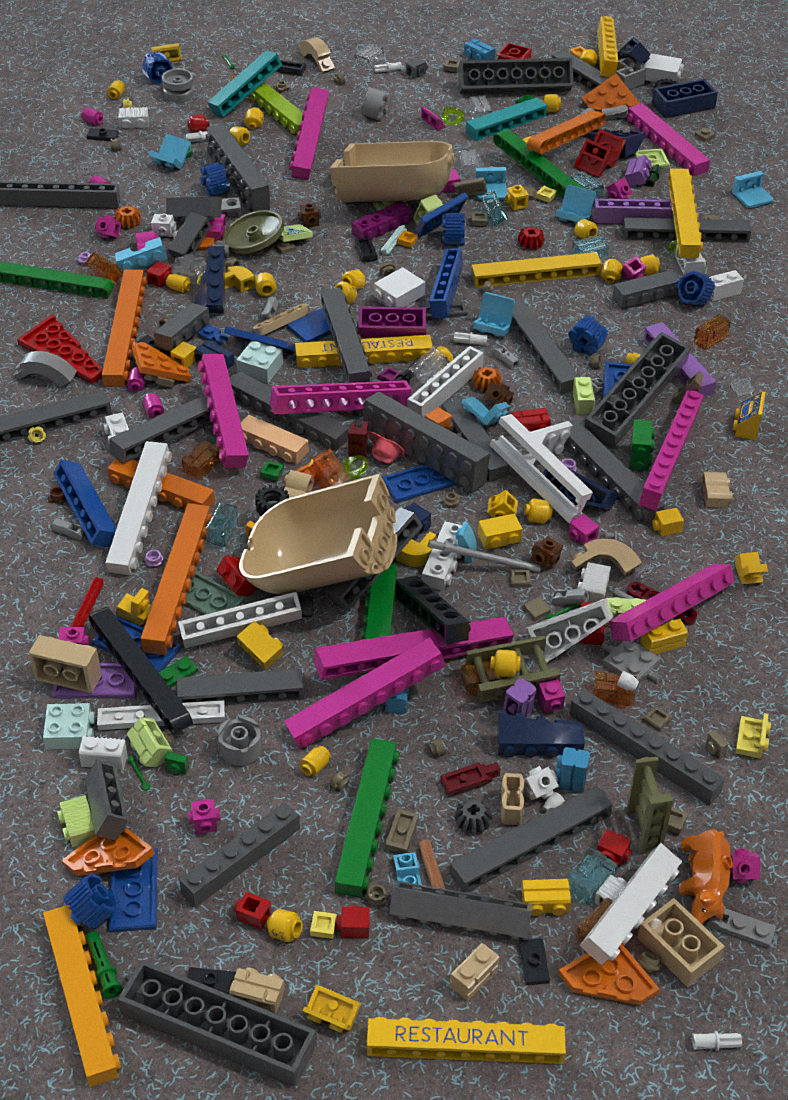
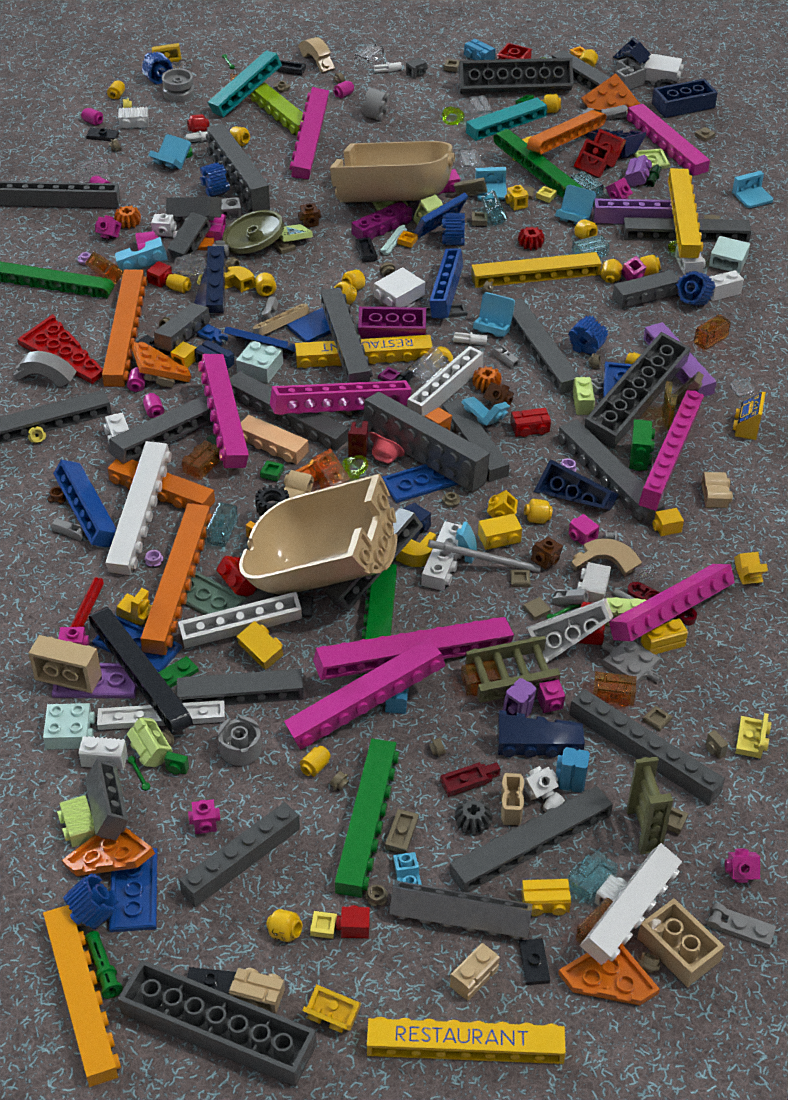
(253, 910): red brick -> none
(254, 118): yellow head -> none
(343, 89): none -> dark pink brick
(431, 119): dark pink slope -> none
(431, 864): nougat axle -> none
(432, 610): black brick -> none
(505, 663): yellow head -> none
(543, 446): white piece -> none
(607, 47): yellow brick -> none
(615, 847): red brick -> none
(627, 682): white hose -> none
(668, 405): none -> clear yellow slope
(710, 872): orange animal -> none
(716, 1041): white axle -> none
(729, 254): none -> light aqua brick

